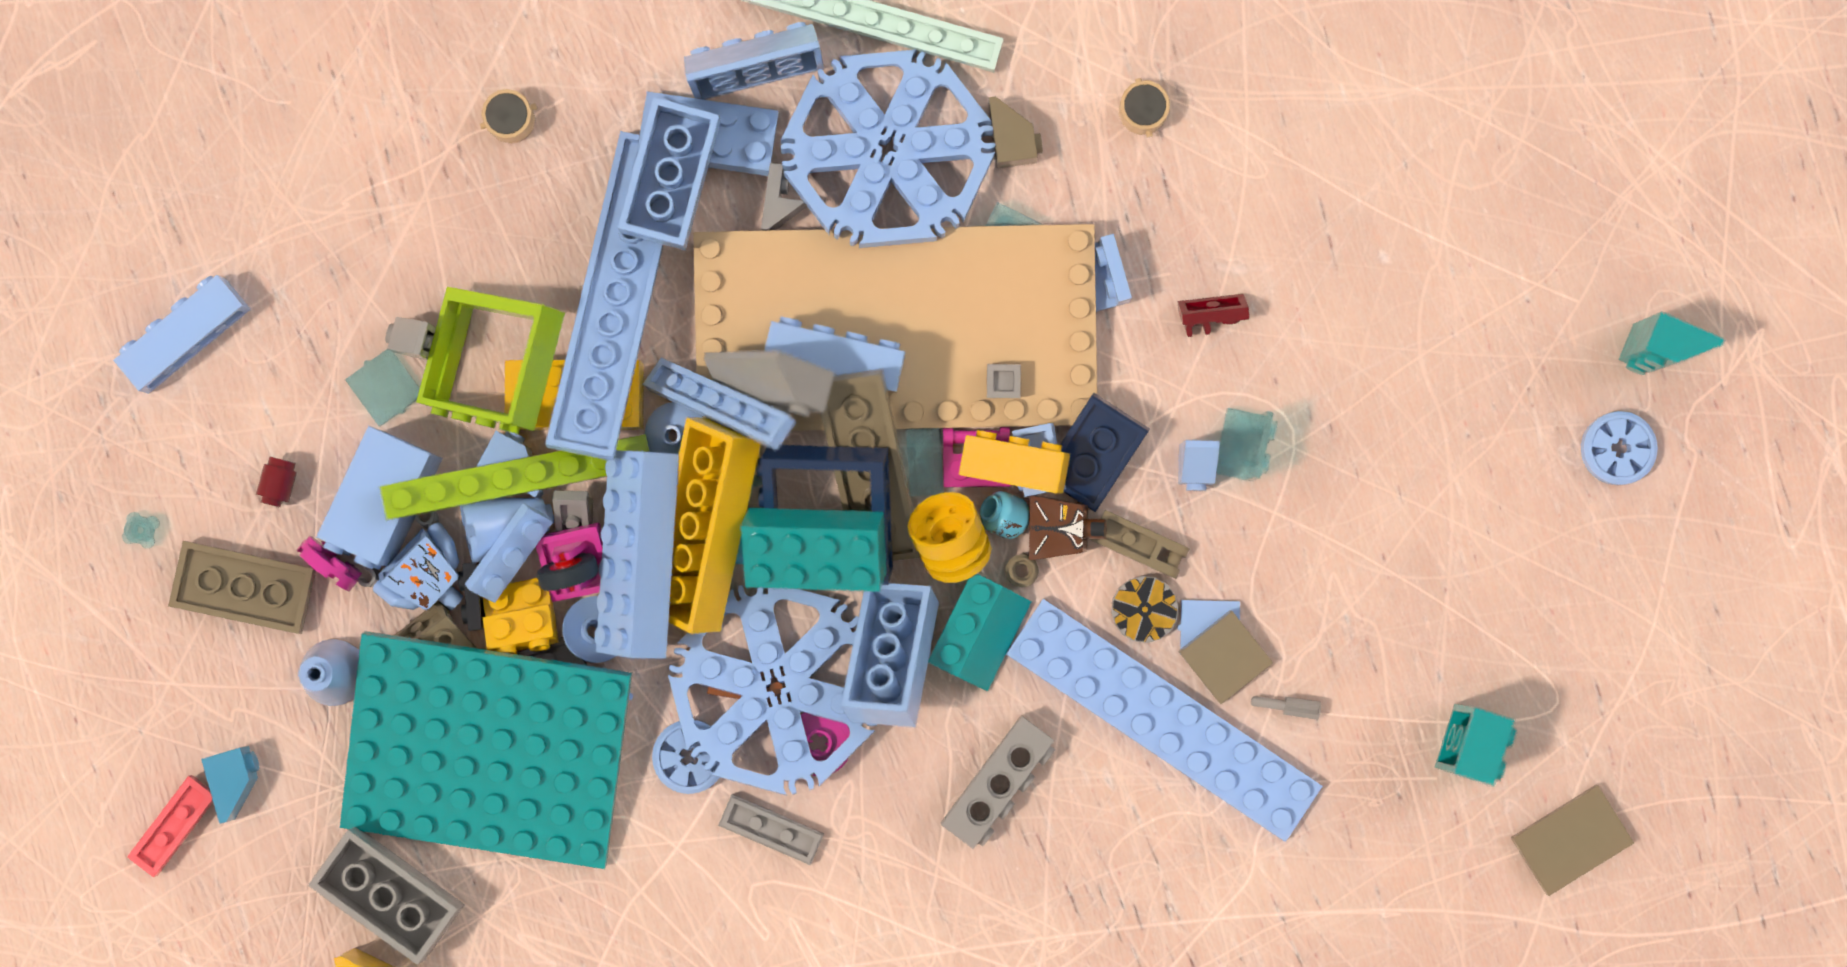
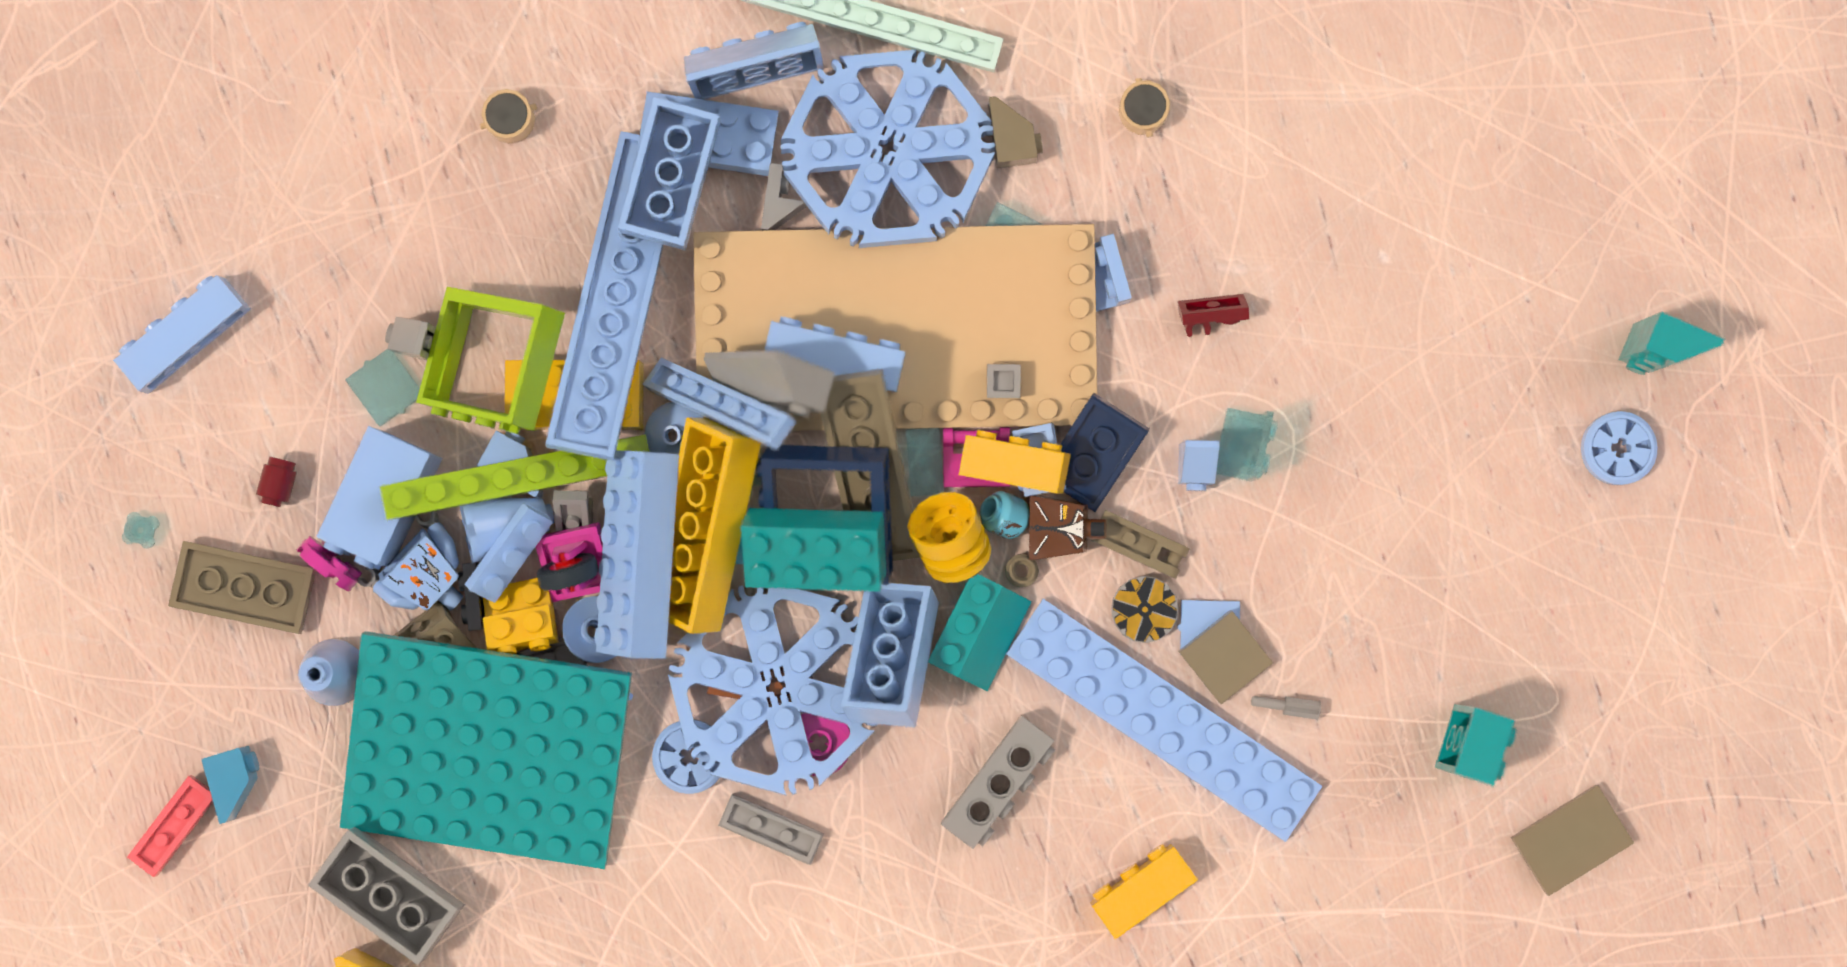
(1142, 890): none -> yellow brick

